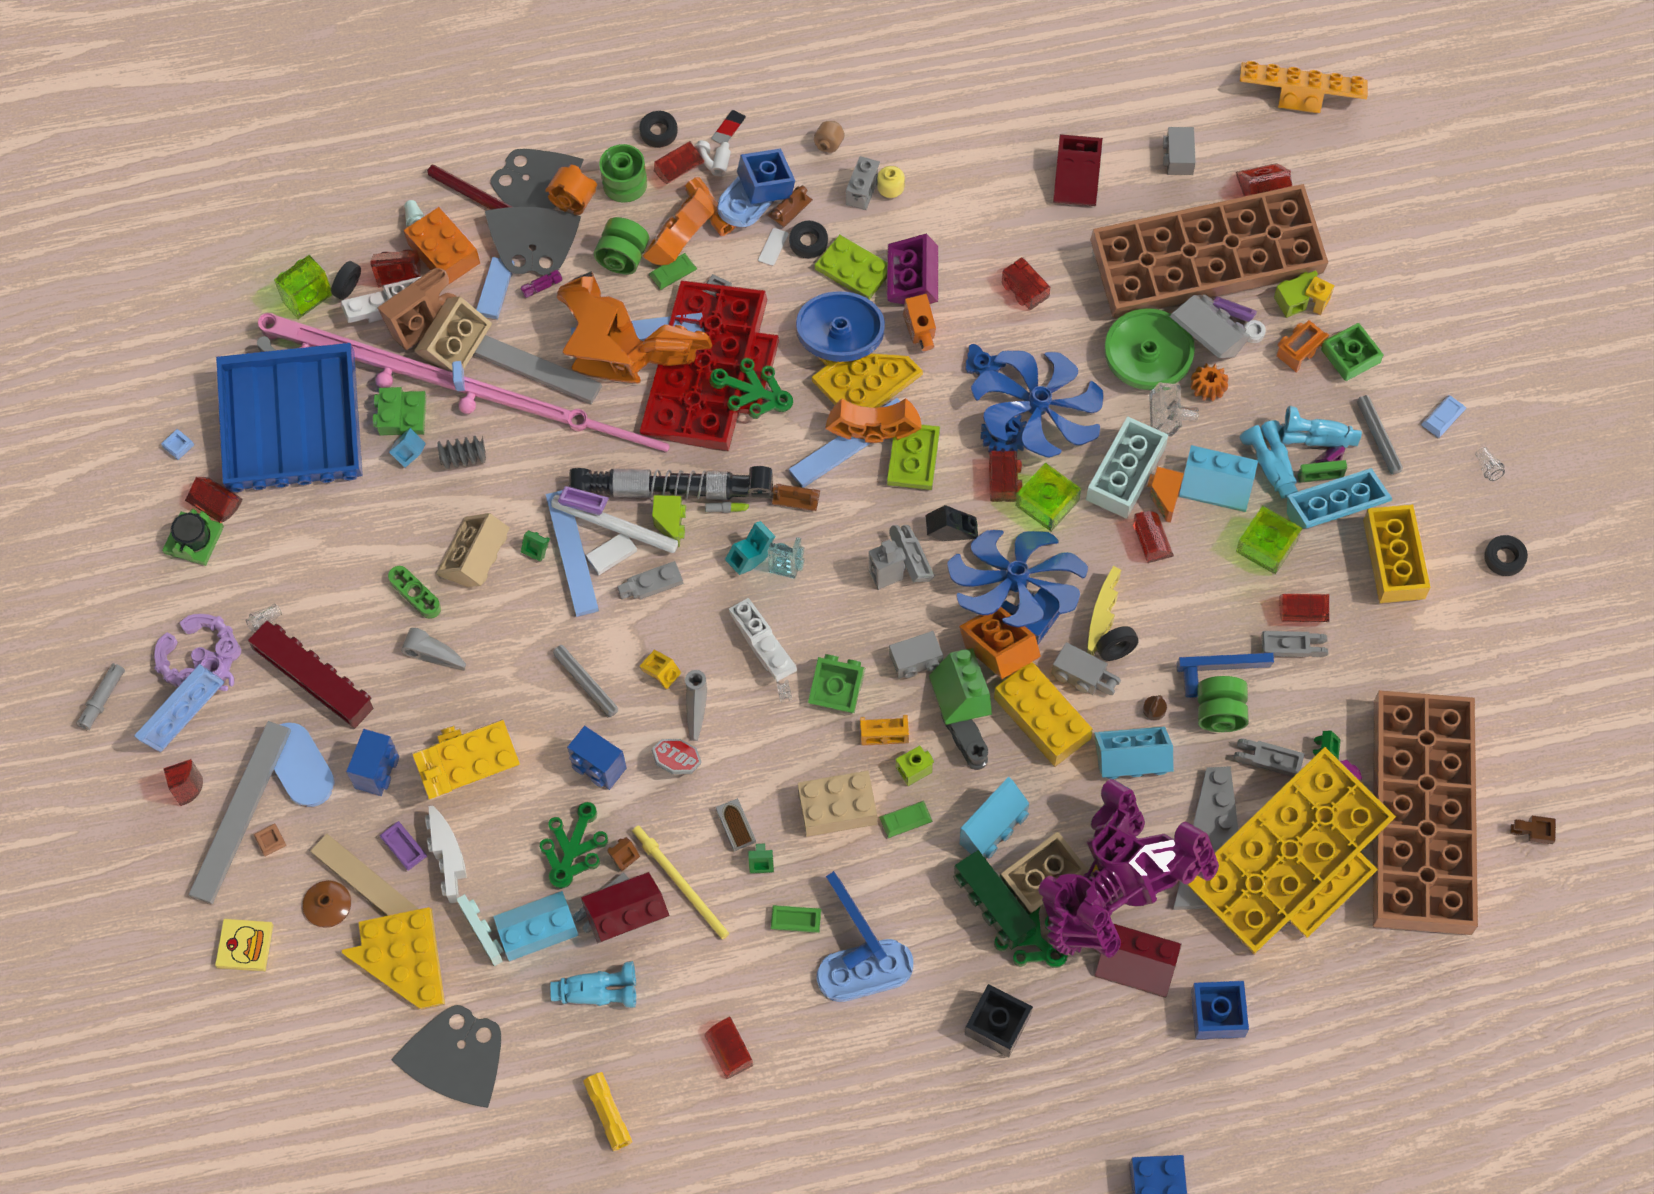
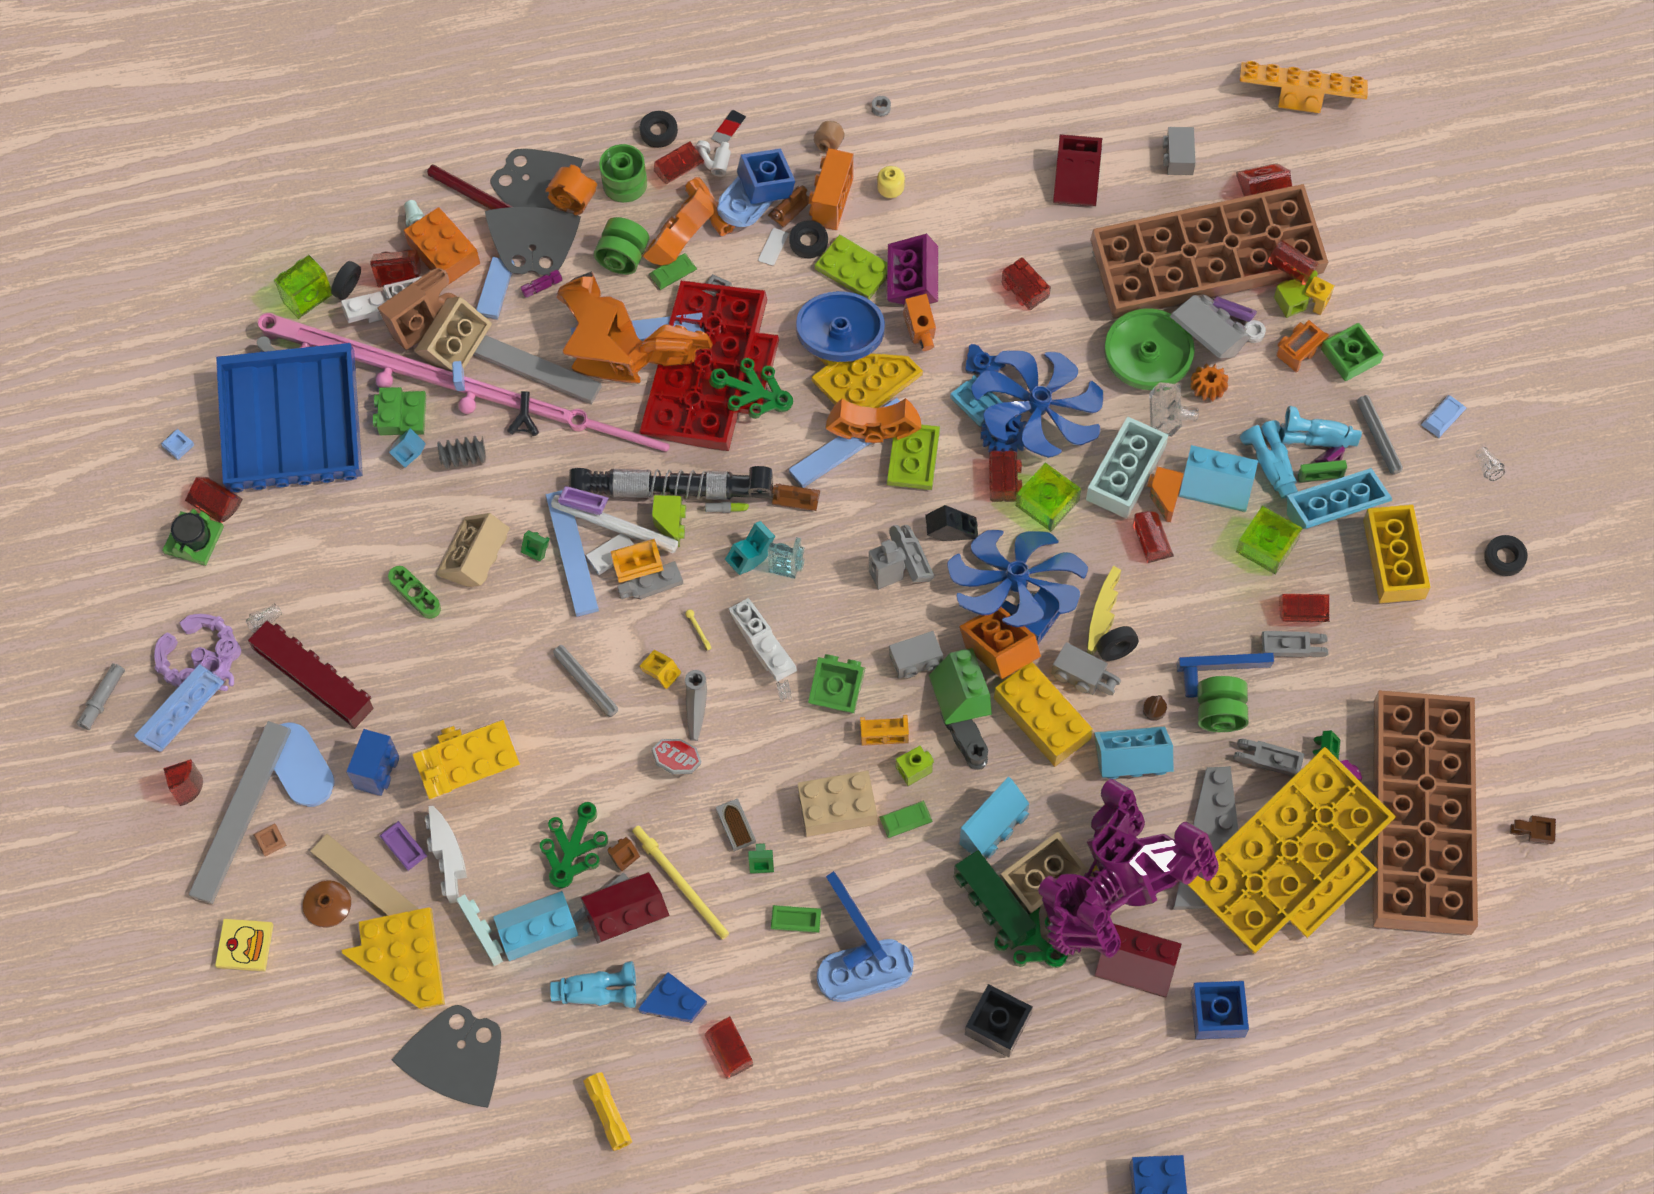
(426, 648): light grey piece -> none
(523, 417): none -> black piece
(596, 758): blue brick -> none
(637, 560): none -> light orange hinge
(673, 1000): none -> blue wing
(690, 614): none -> light yellow hinge
(832, 188): none -> orange brick
(862, 183): light grey hinge -> none
(879, 100): none -> light grey bush
(974, 409): none -> medium azure plate
(1293, 262): none -> clear red brick

